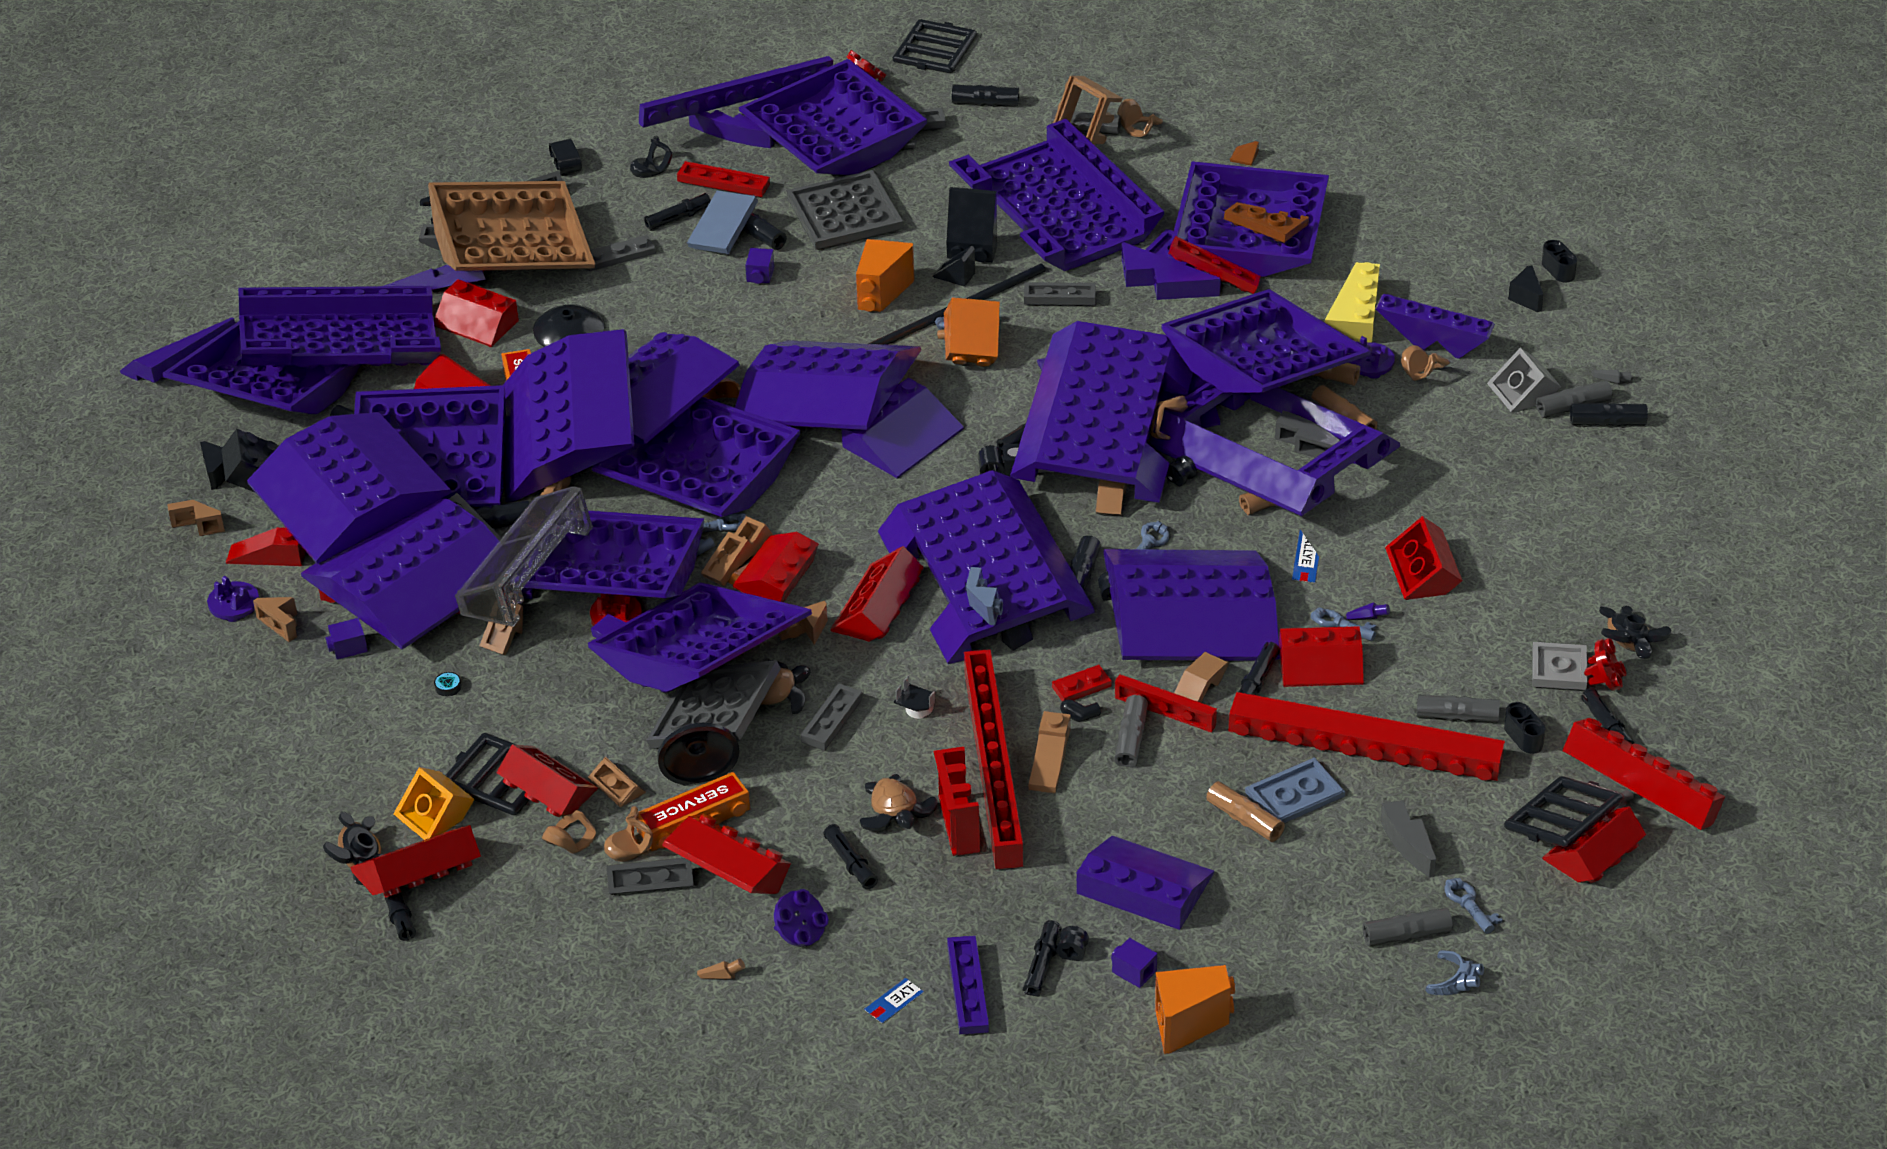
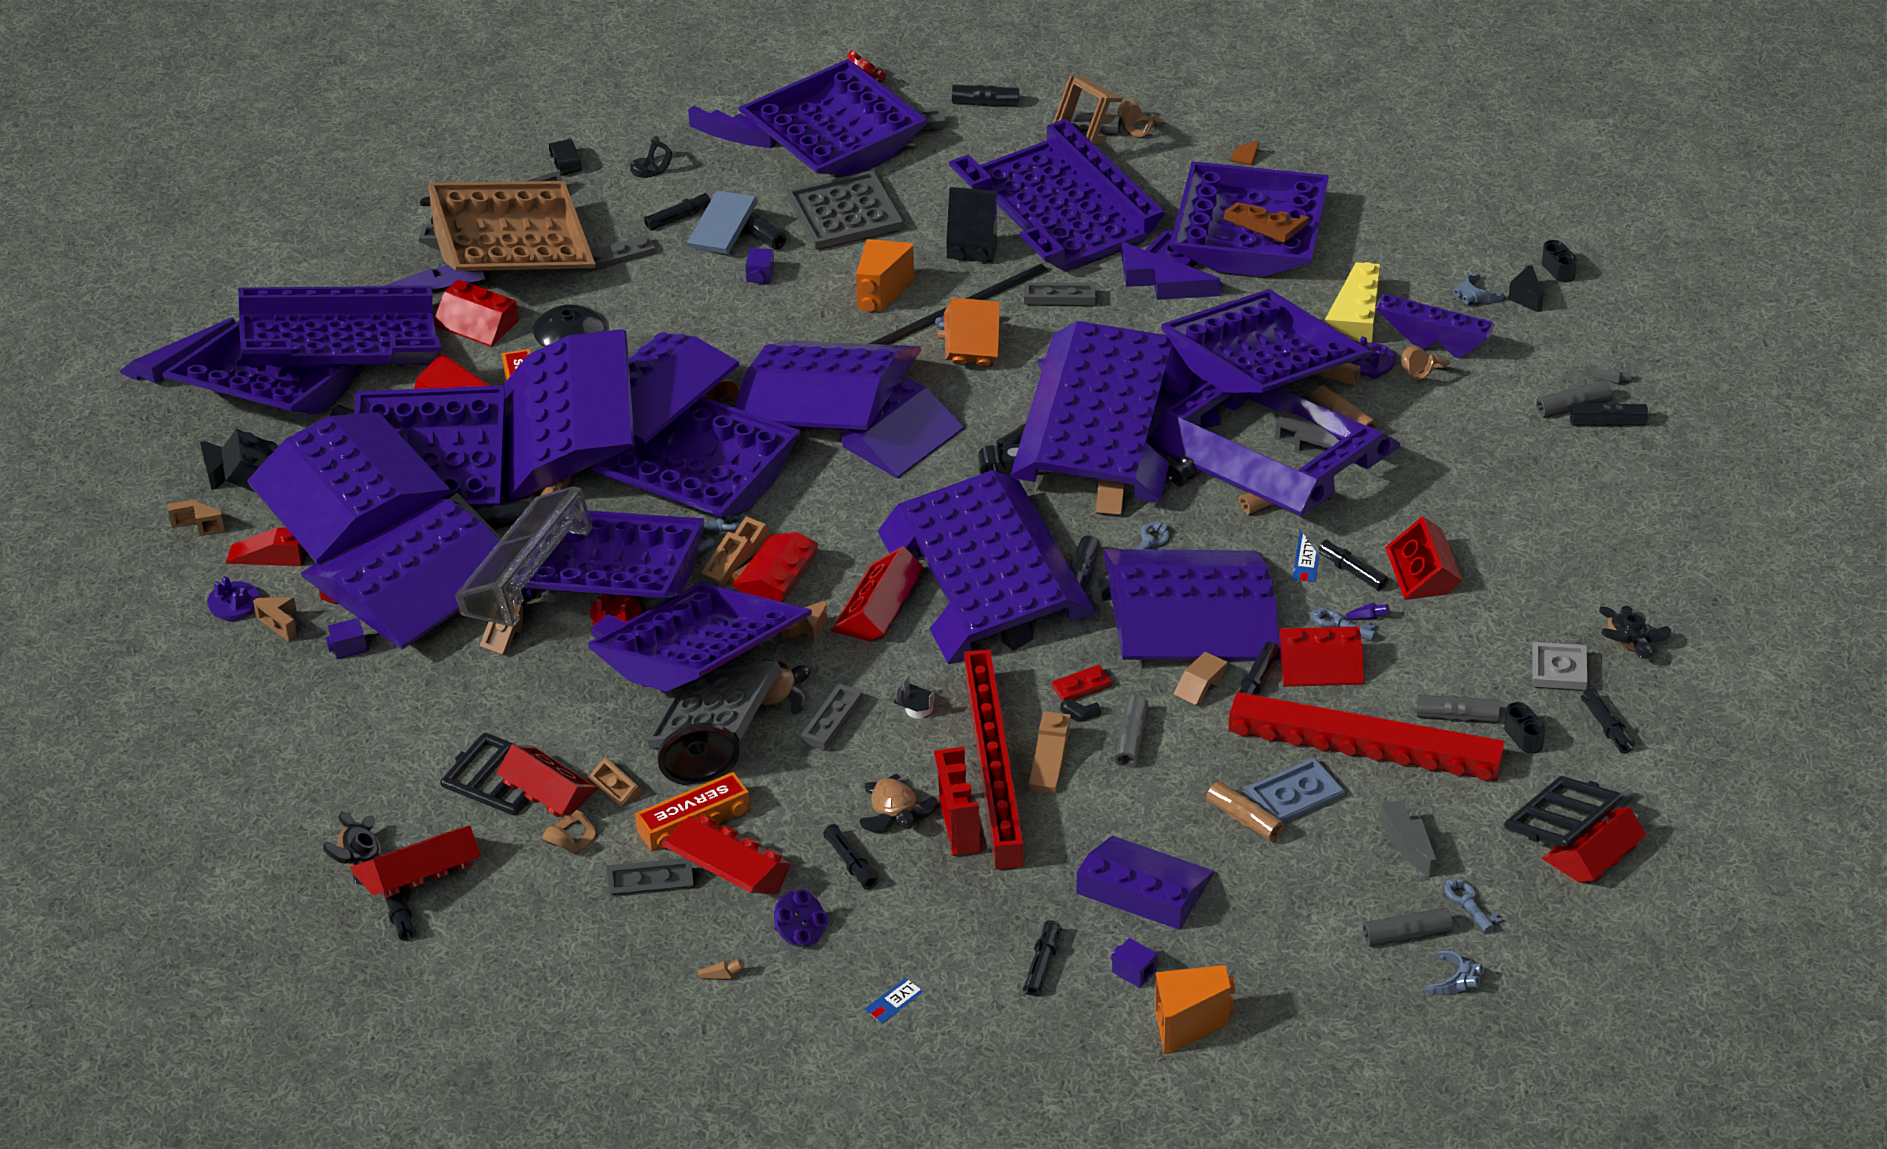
(432, 804): light orange slope -> none
(447, 684): tile -> none
(623, 845): medium nougat piece -> none
(723, 179): red plate -> none
(727, 93): dark purple plate -> none
(954, 57): black bar -> none
(959, 268): black slope -> none
(967, 985): dark purple plate -> none
(983, 598): sand blue slope -> none
(1072, 943): black wheel -> none
(1168, 703): red plate -> none
(1176, 404): medium nougat piece -> none
(1213, 264): red plate -> none
(1345, 560): none -> black pin
(1472, 294): none -> sand blue helmet
(1522, 381): light grey slope -> none
(1606, 667): red plate -> none
(1644, 773): red brick -> none

